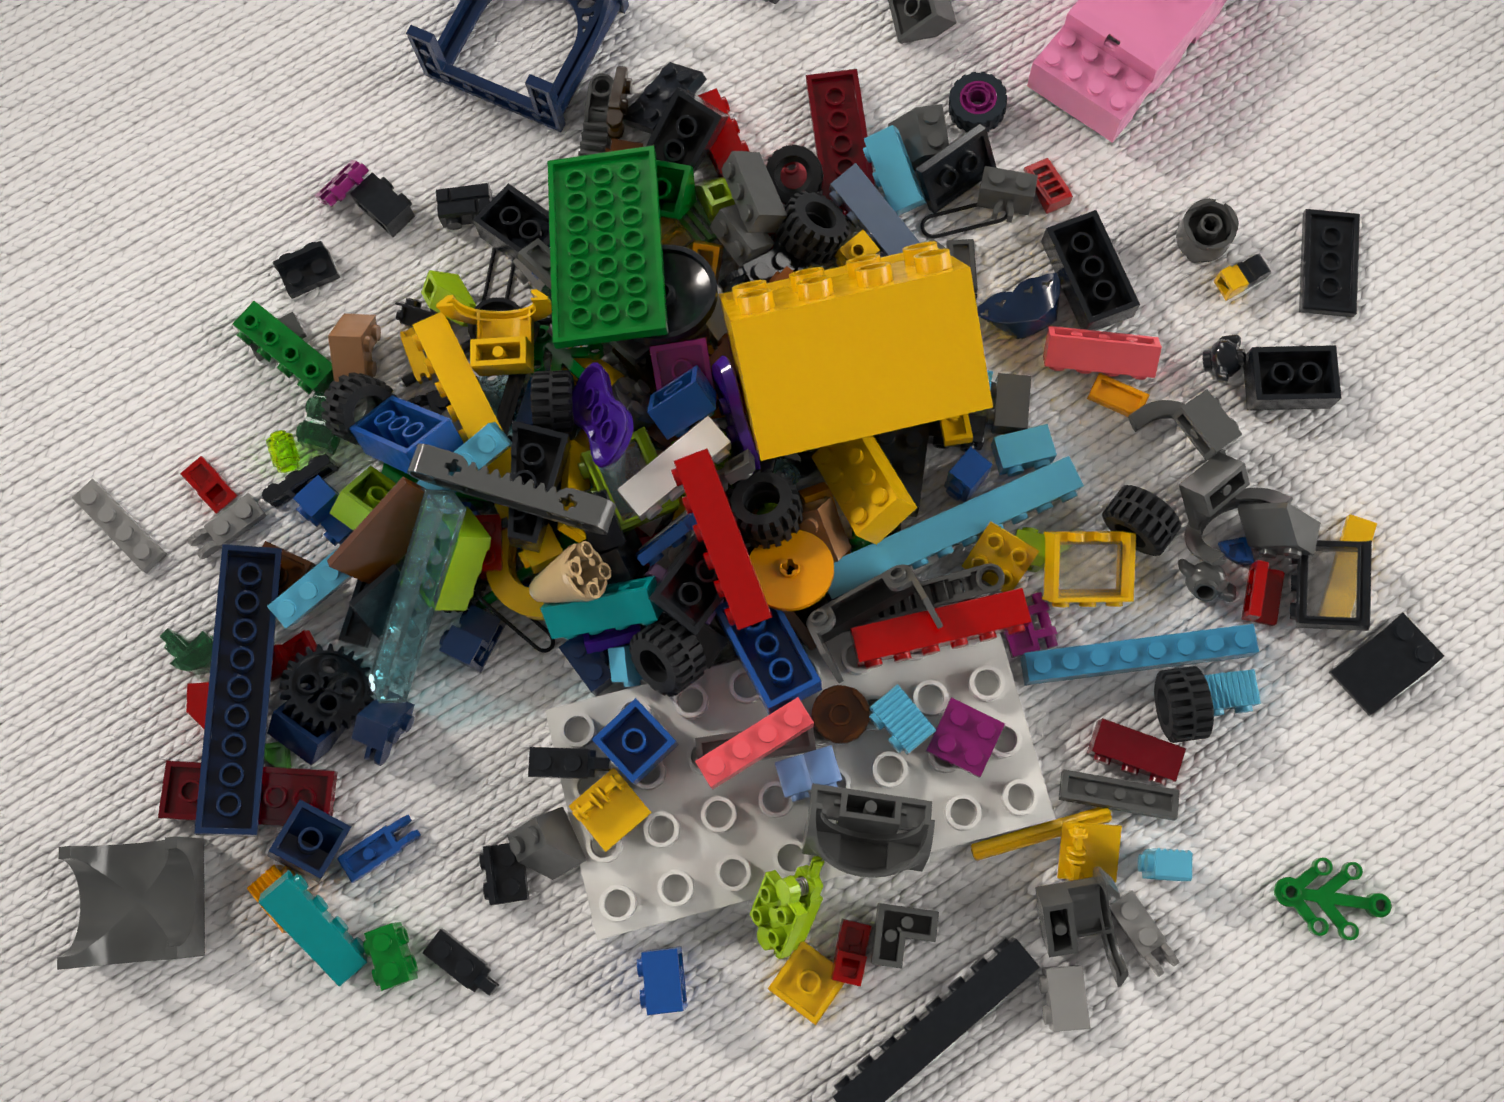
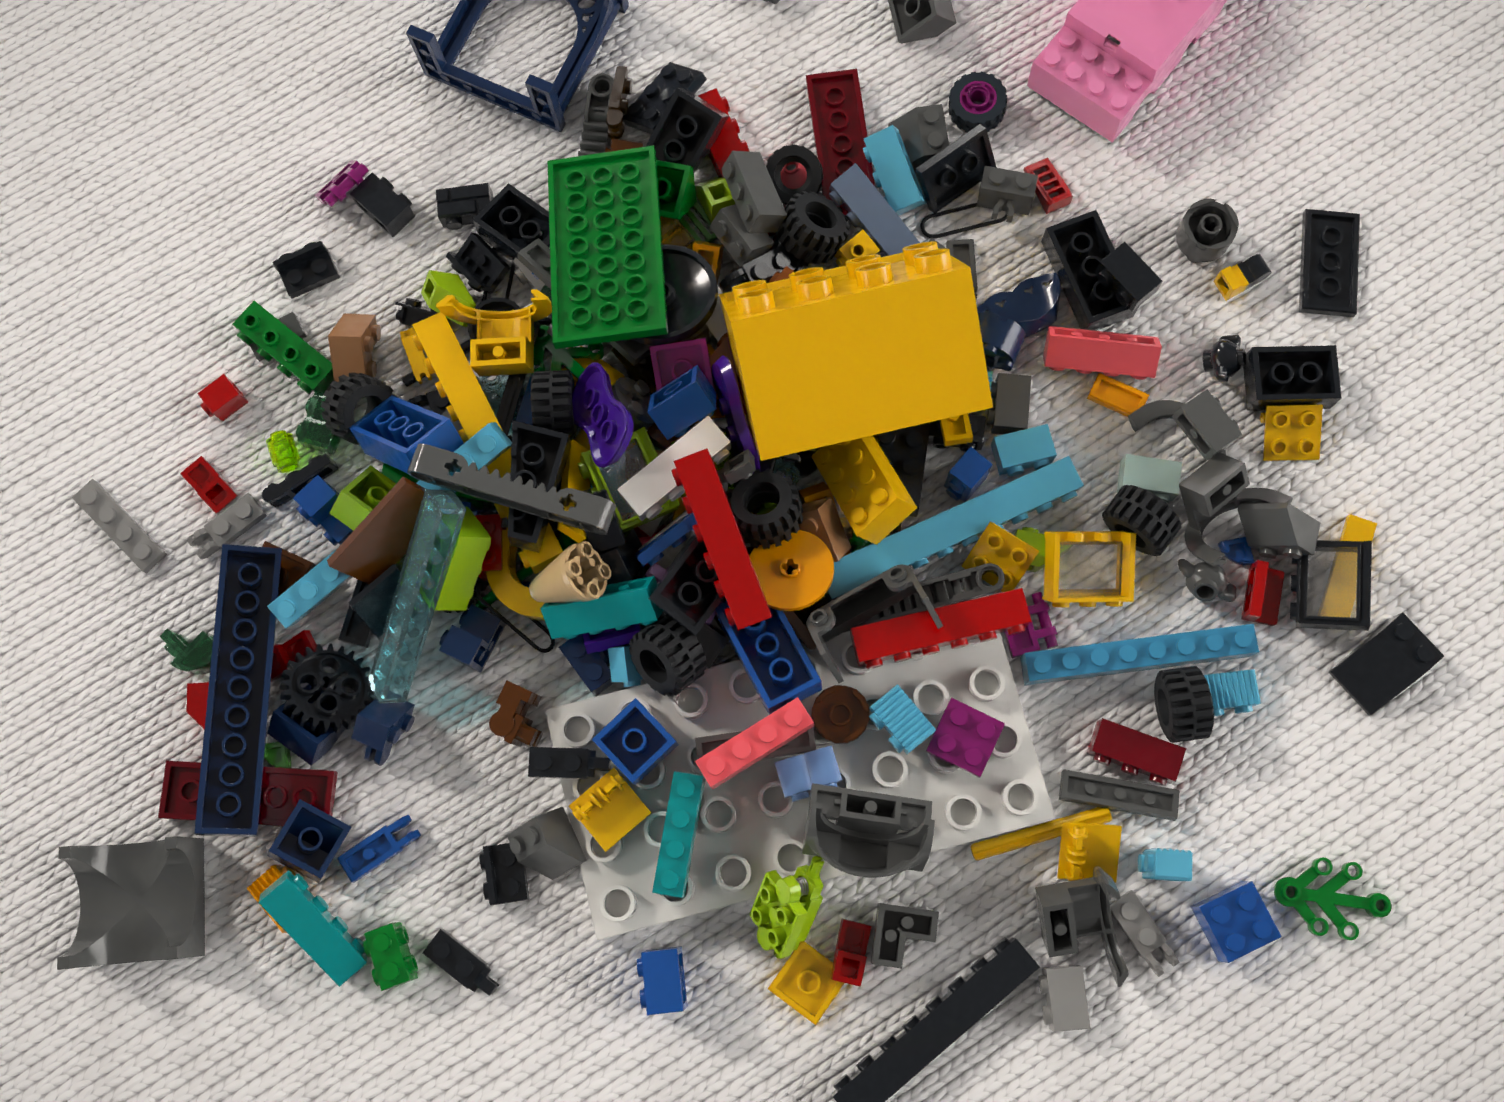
(222, 398): none -> red brick
(479, 264): none -> black bracket
(511, 719): none -> reddish brown hips
(679, 834): none -> teal brick
(1000, 341): none -> dark blue brick
(1128, 277): none -> black brick
(1152, 474): none -> light aqua brick
(1236, 921): none -> blue brick
(1292, 432): none -> yellow hinge

